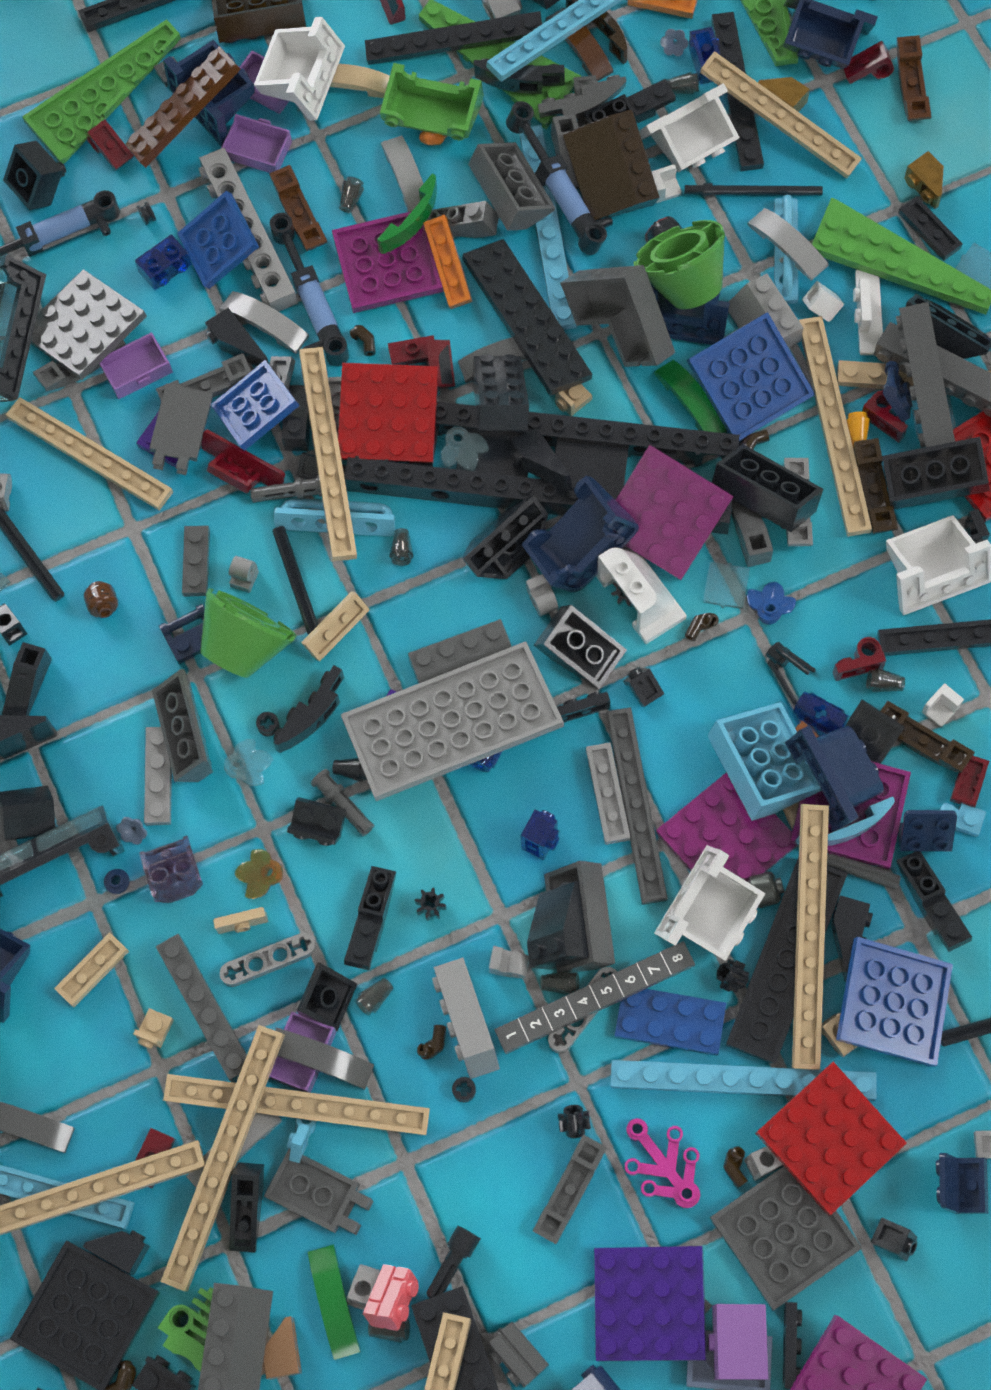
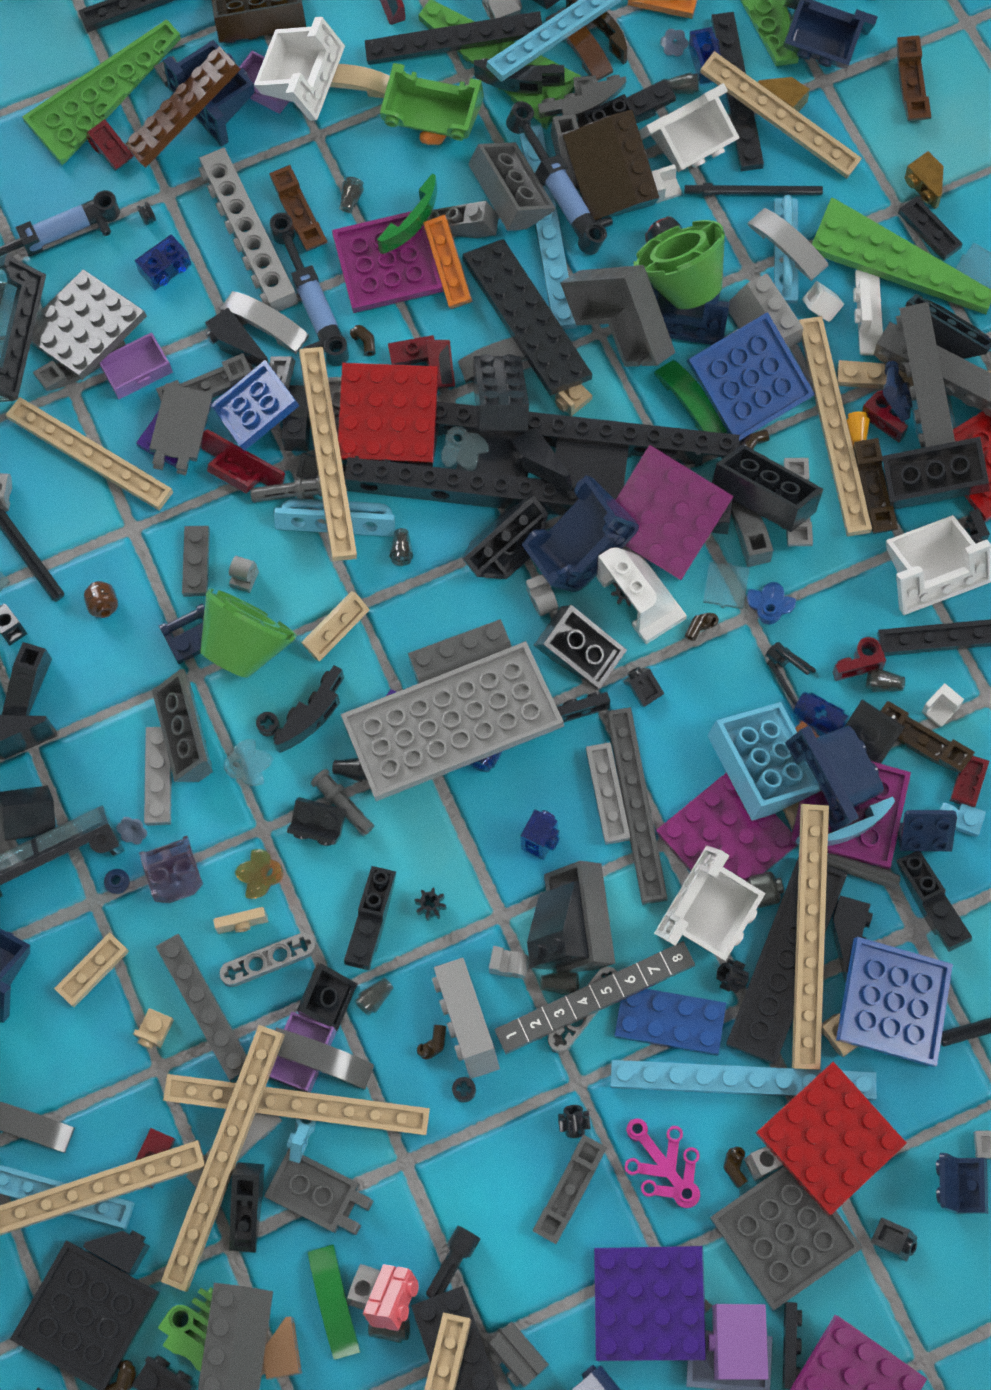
(33, 175): black brick -> none
(218, 239): blue plate -> none
(257, 143): medium lavender container -> none
(295, 578): black axle -> none
(404, 169): light grey slope -> none
(871, 60): dark red plate -> none

